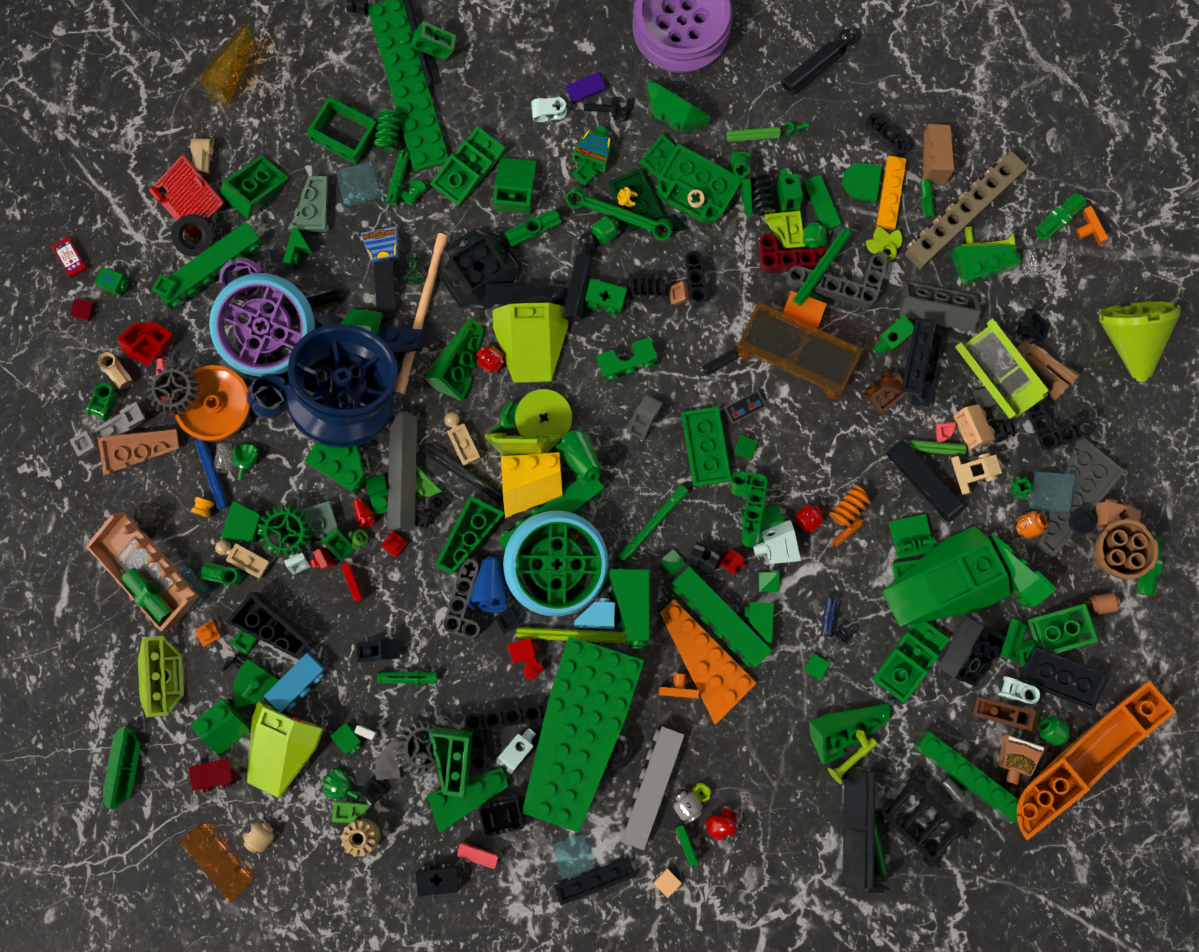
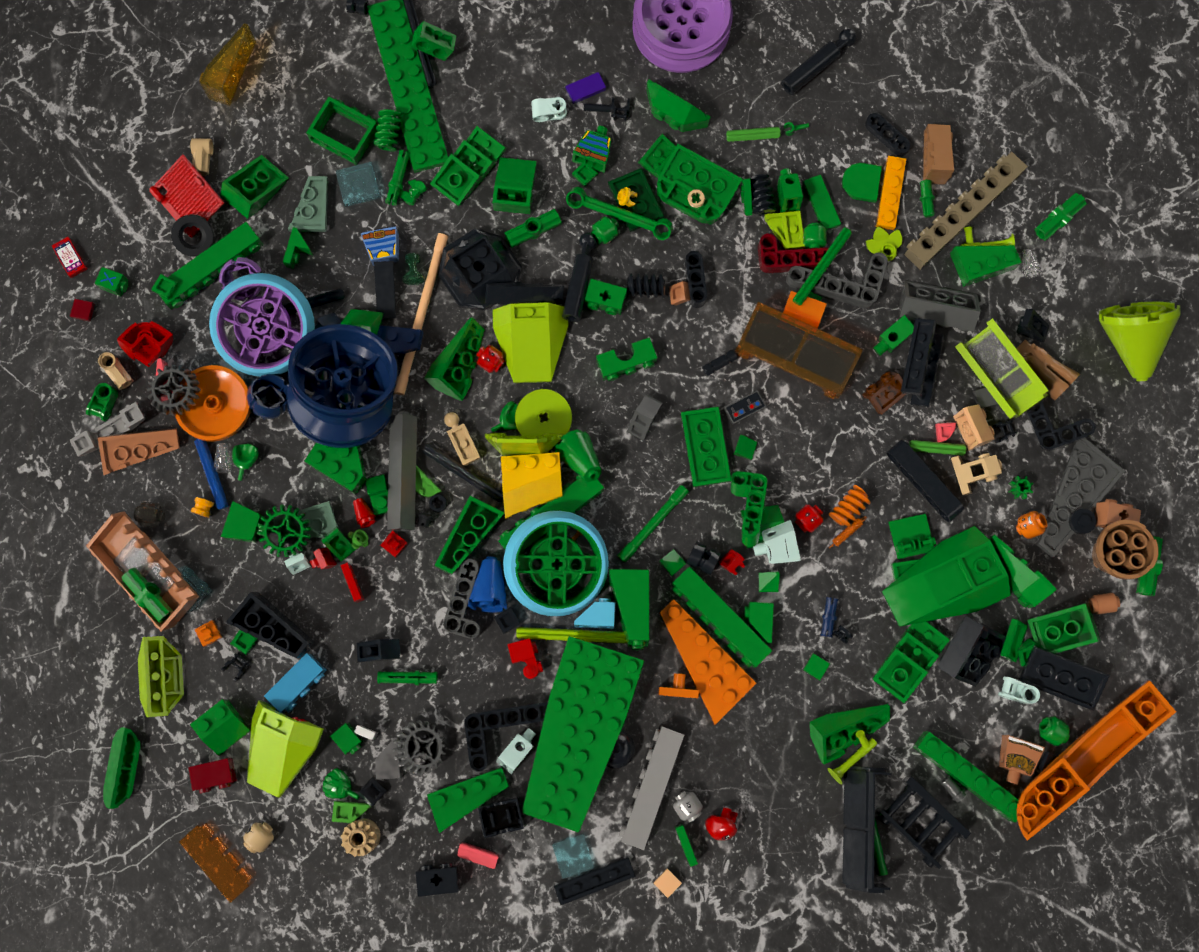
(221, 574): green piece -> none
(243, 558): tan plate -> none
(251, 684): green shield -> none
(453, 756): green wedge -> none
(678, 225): black tile -> none
(706, 792): lime plate -> none
(740, 163): green piece -> none
(1006, 714): reddish brown slope -> none
(1052, 492): clear light blue tile -> none
(1093, 226): orange tile -> none

